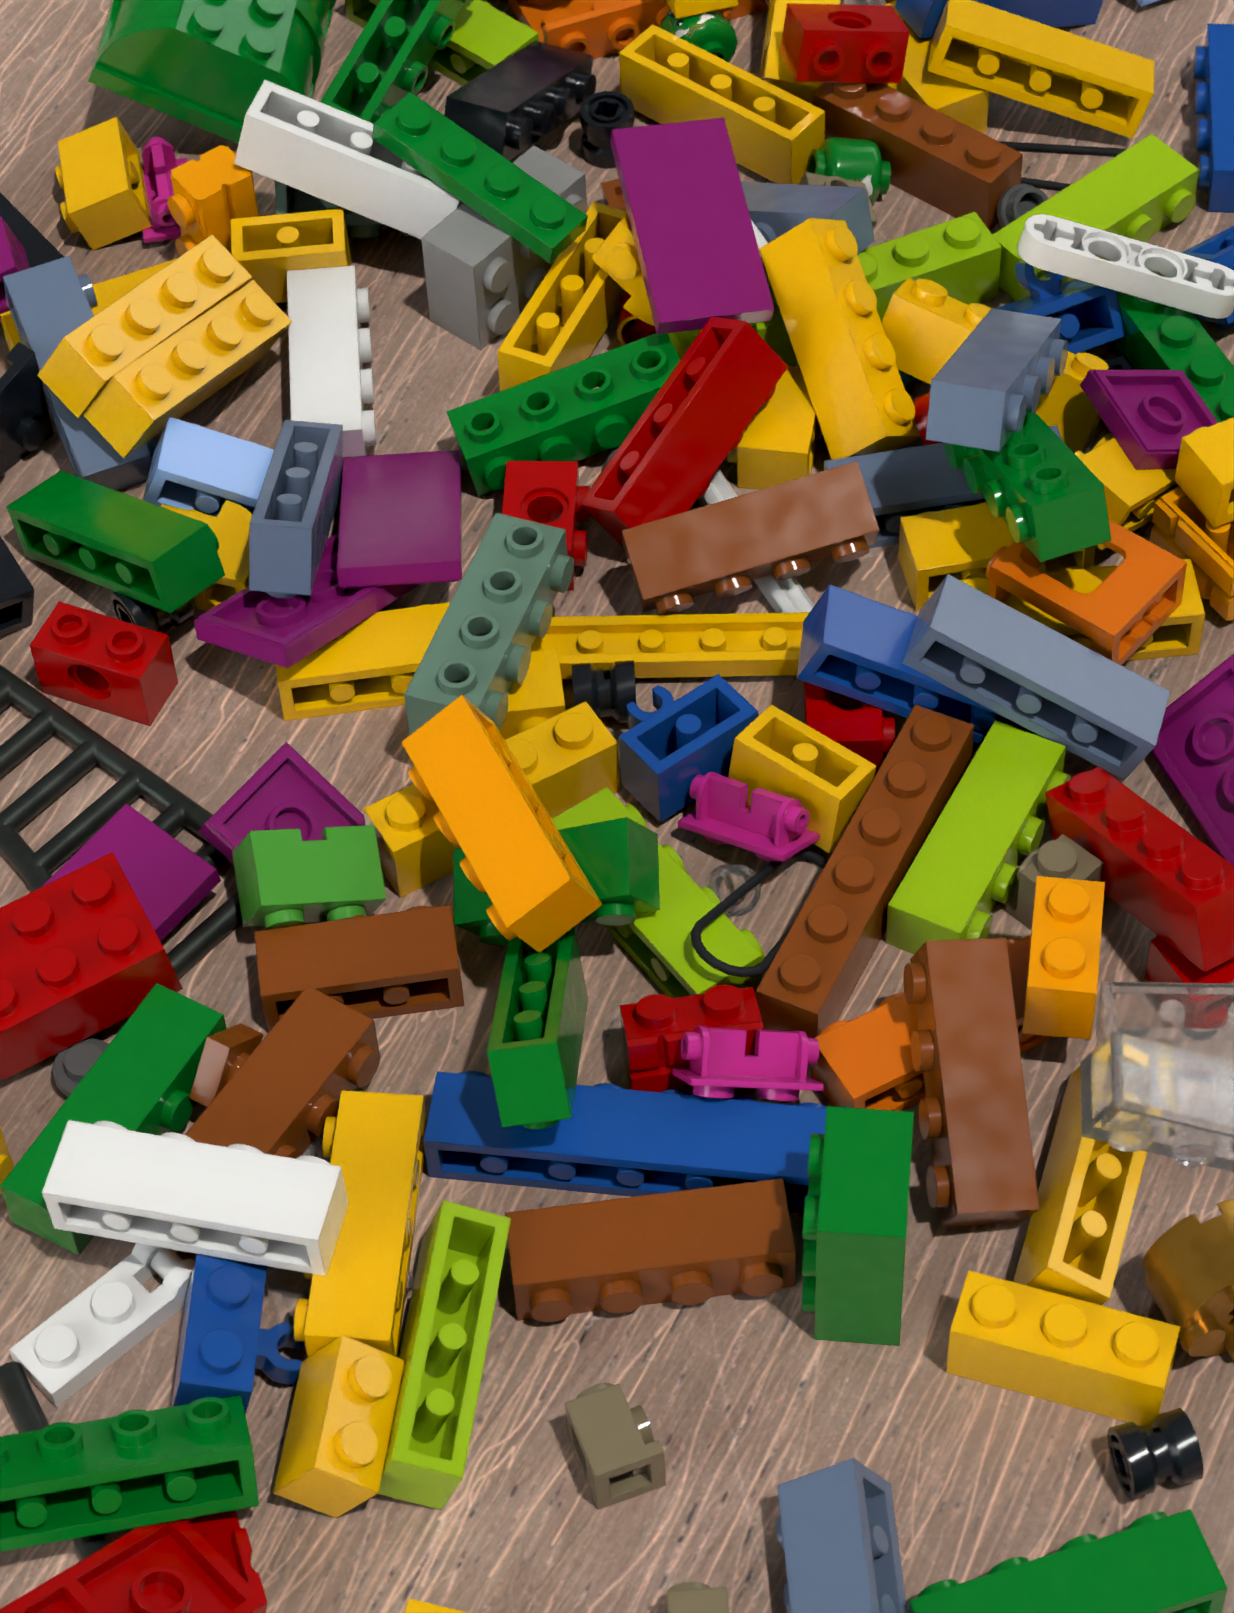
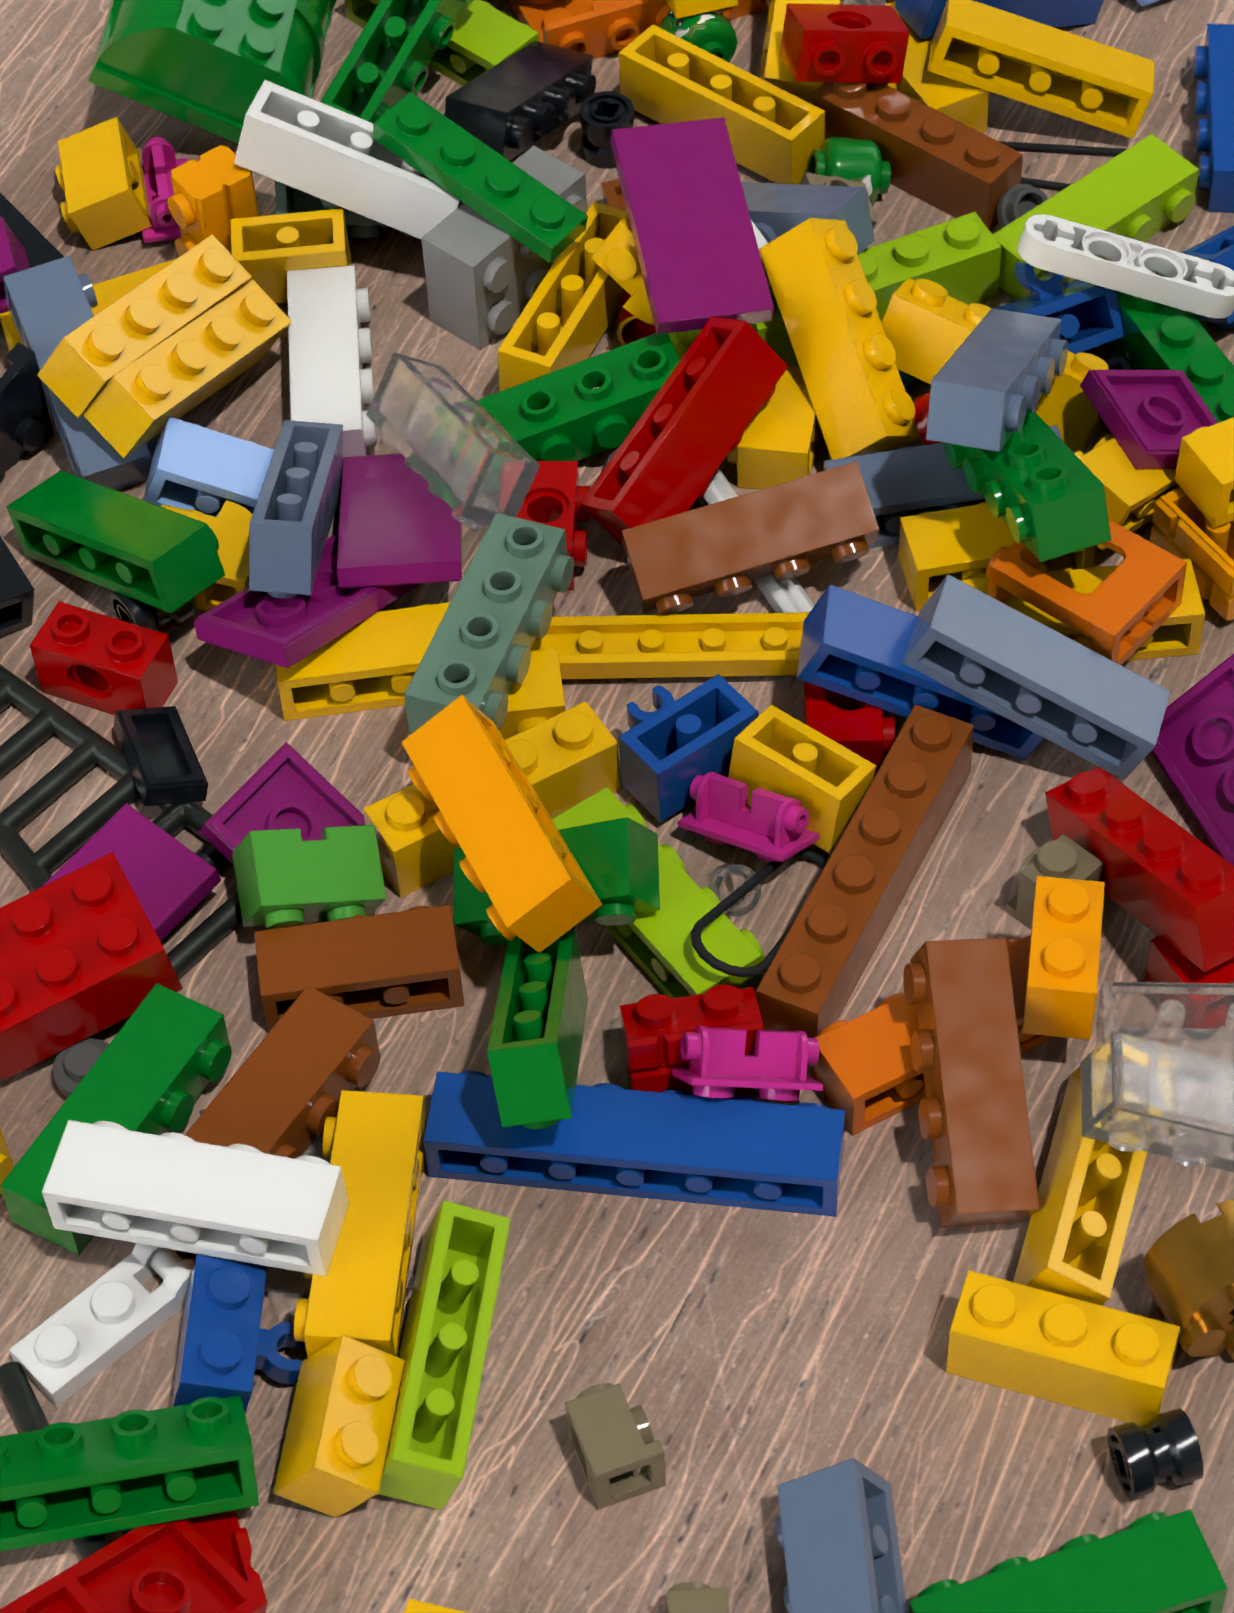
(160, 756): none -> black tile
(221, 1059): dark orange plate -> none
(451, 441): none -> clear brick
(605, 690): black wheel -> none
(651, 1250): dark orange brick -> none
(857, 1225): green brick -> none
(978, 841): lime brick -> none

